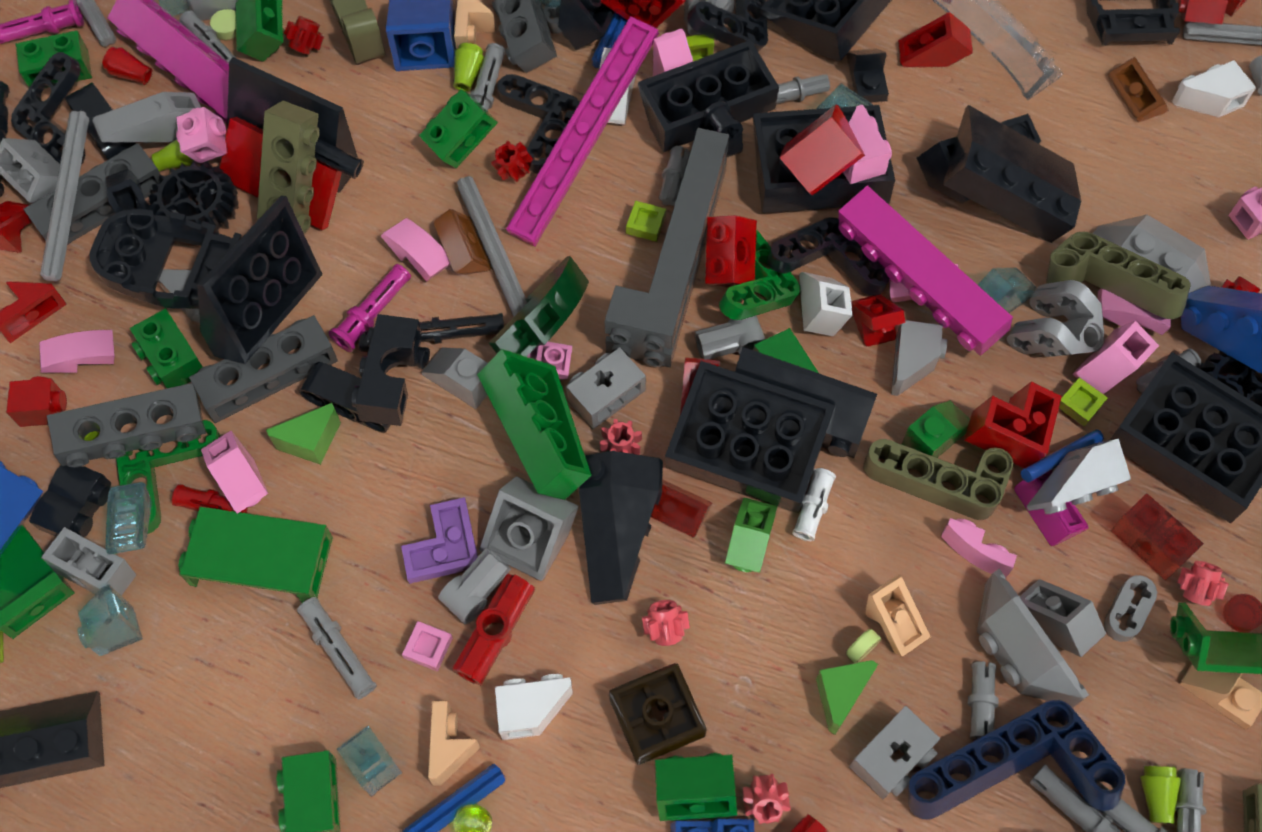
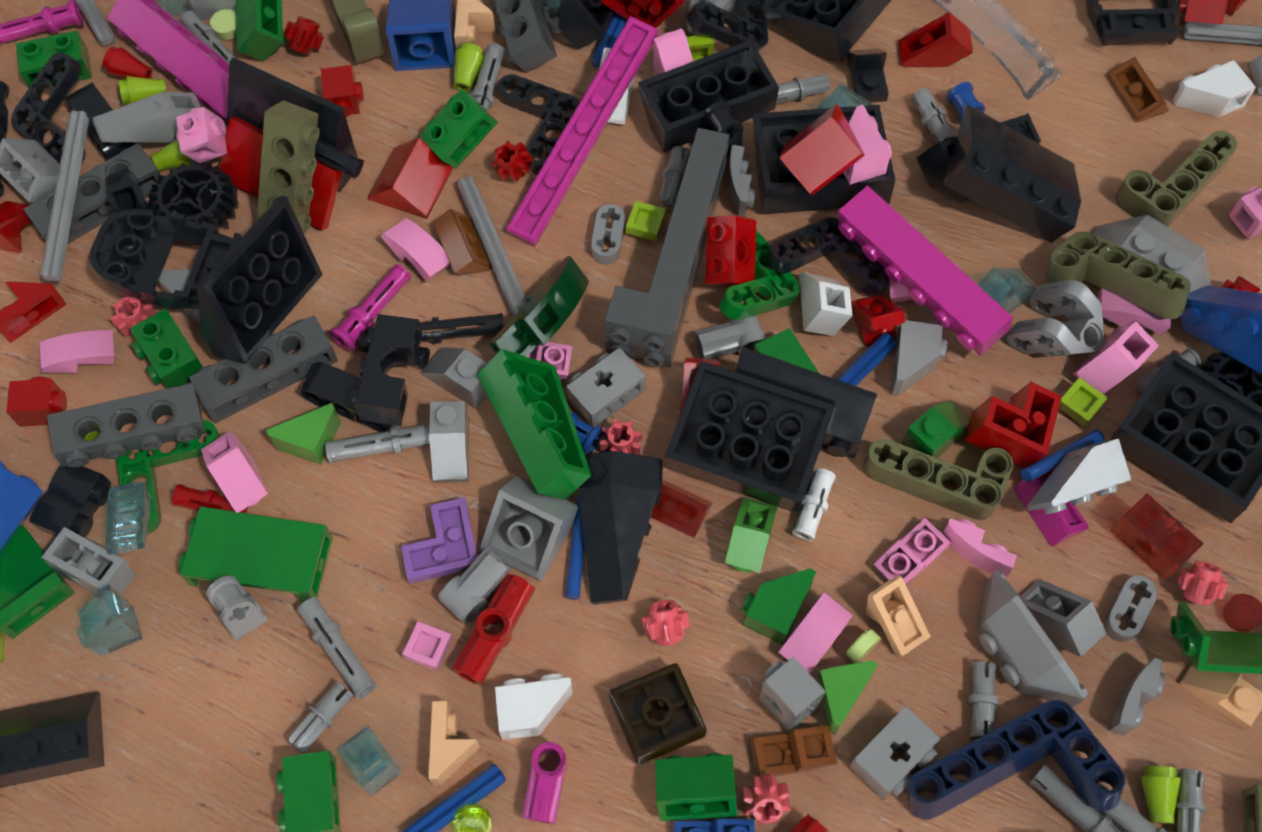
(130, 312): none -> coral gear
(136, 88): none -> lime cone
(236, 607): none -> light grey piece
(319, 717): none -> light grey axle
(342, 89): none -> red brick
(377, 443): none -> light grey pin
(411, 179): none -> red slope
(449, 441): none -> light grey slope
(544, 787): none -> dark pink piece
(576, 557): none -> blue bar
(587, 434): none -> blue bush
(601, 233): none -> light grey beam
(740, 182): none -> light grey slope
(777, 604): none -> green slope
(790, 693): none -> light grey brick
(793, 752): none -> dark orange slope
(816, 632): none -> bright pink slope
(868, 360): none -> blue axle
(913, 552): none -> bright pink slope
(932, 116): none -> light grey pin
(962, 96): none -> blue bush
(1141, 689): none -> light grey slope
(1165, 201): none -> olive beam

